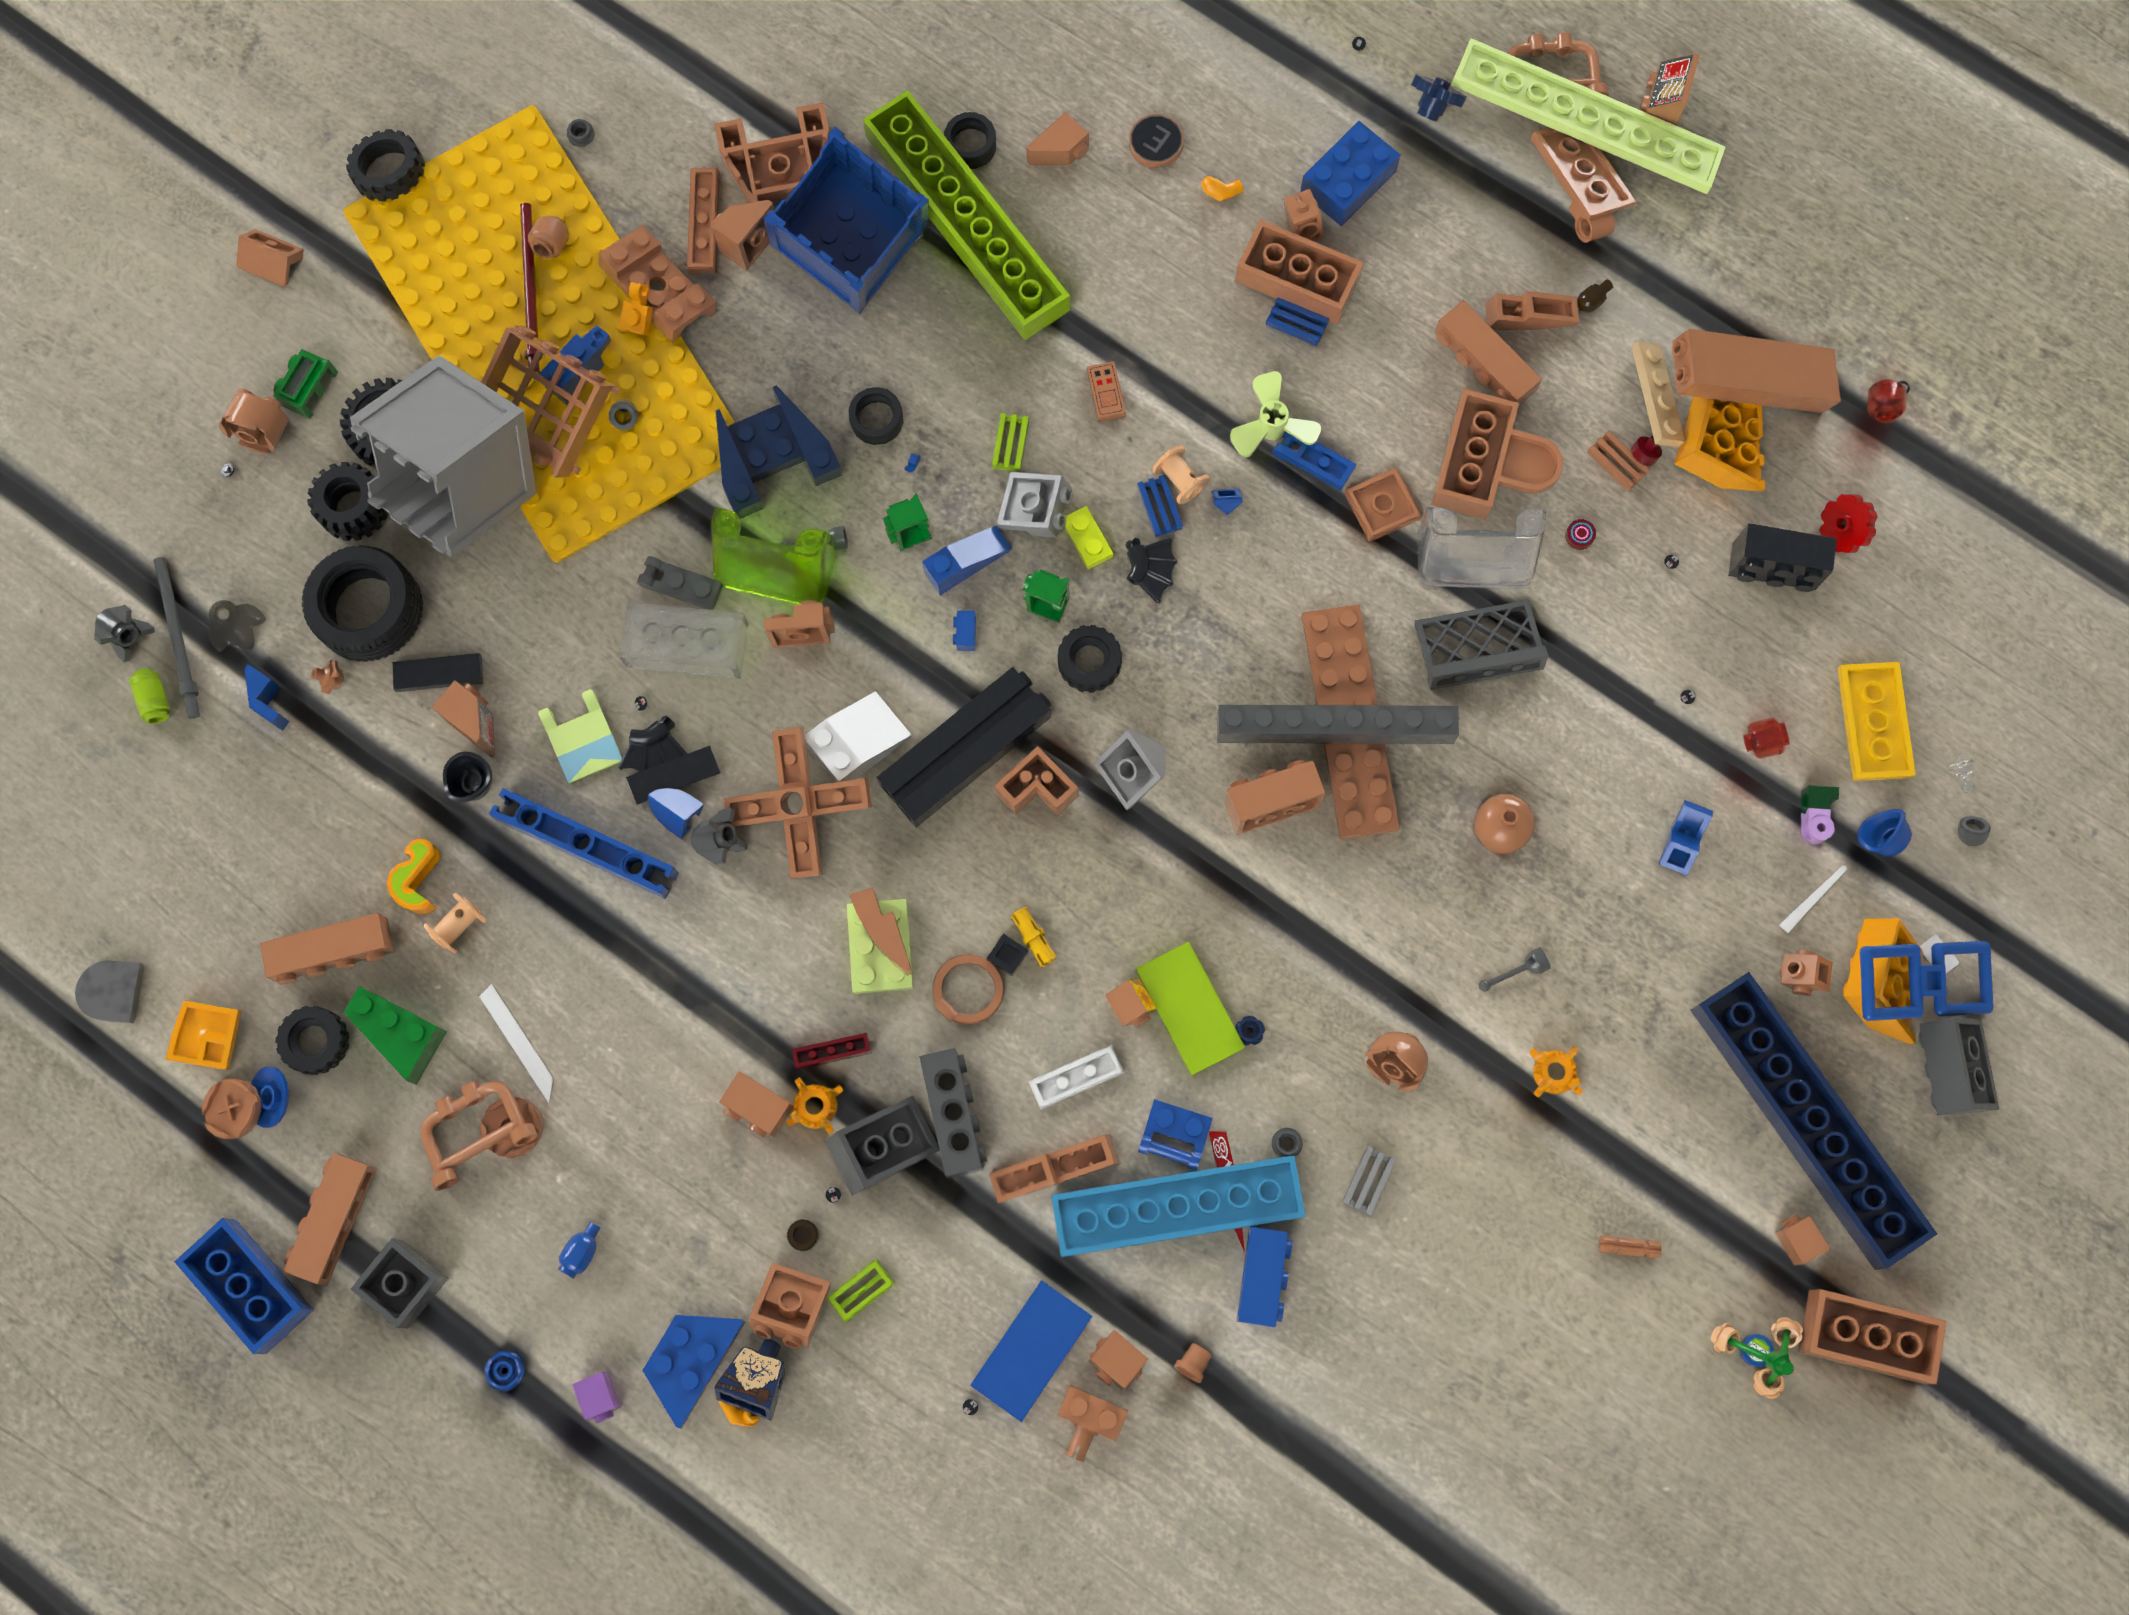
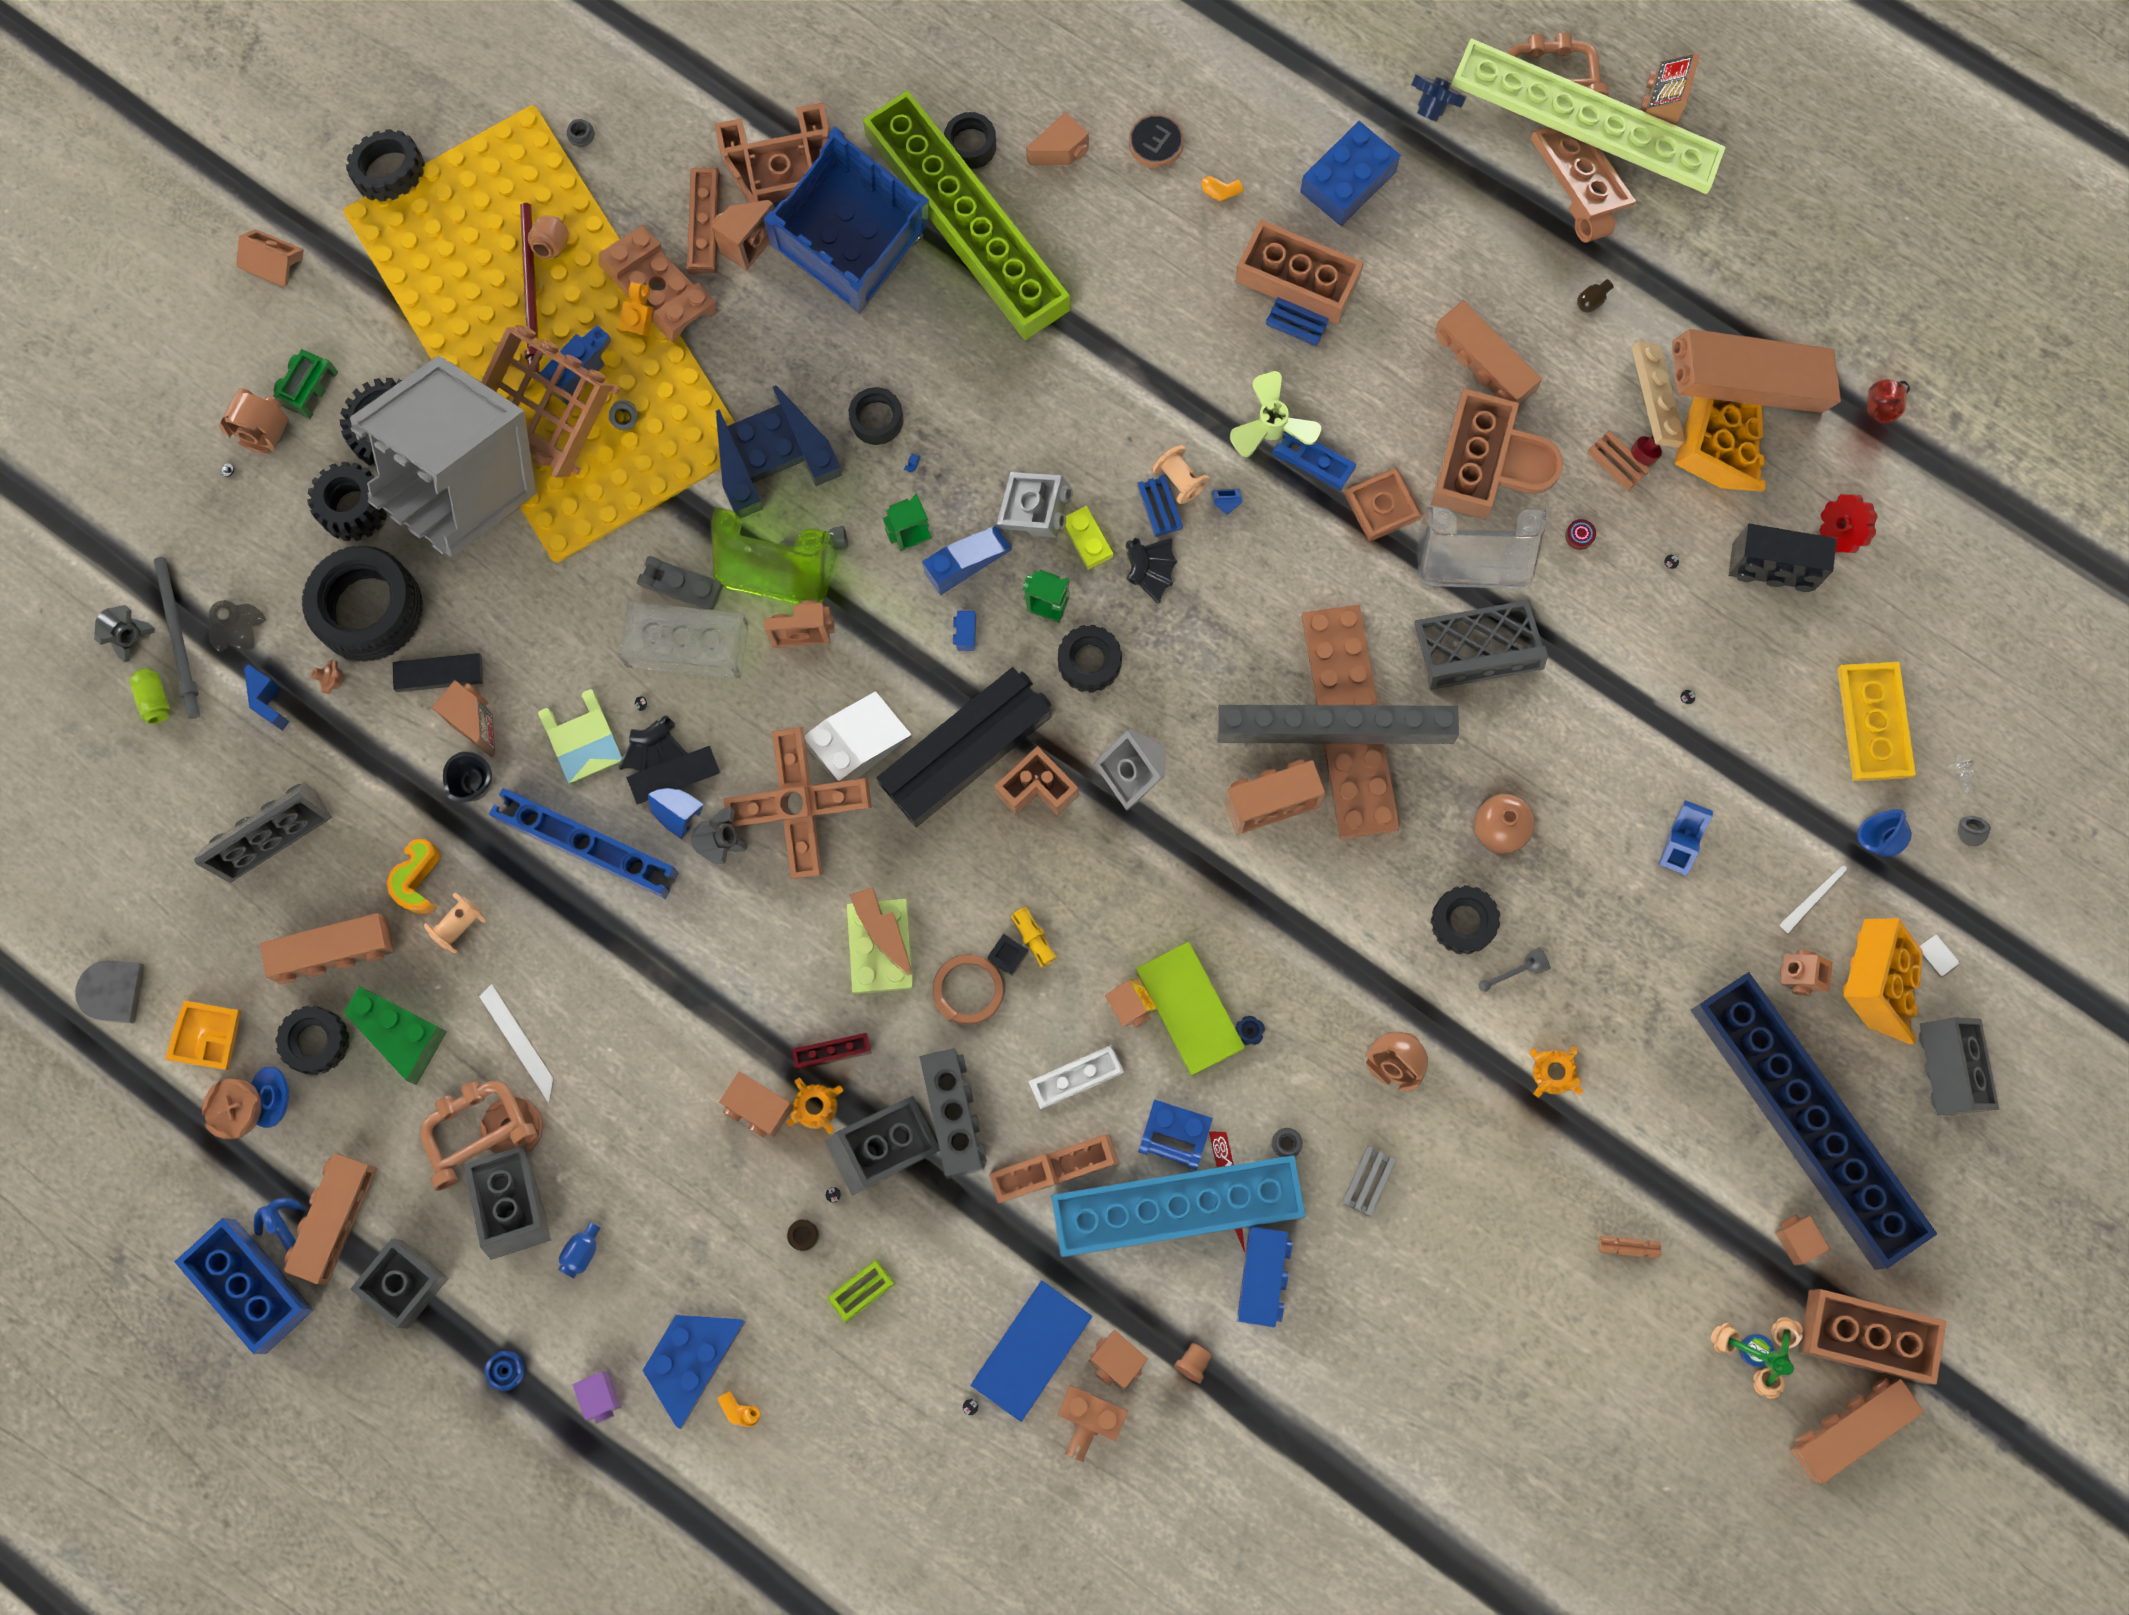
(264, 834): none -> dark grey slope
(273, 1221): none -> blue piece
(506, 1203): none -> dark grey slope
(753, 1380): torso -> none
(789, 1306): nougat plate -> none
(1013, 420): lime tile -> none
(1106, 391): nougat tile -> none
(1304, 215): nougat head -> none
(1359, 43): black piece -> none
(1481, 903): none -> black tyre
(1531, 311): nougat slope -> none
(1766, 738): clear red head -> none
(1816, 813): leg -> none
(1856, 1429): none -> nougat brick
(1926, 980): blue bar -> none

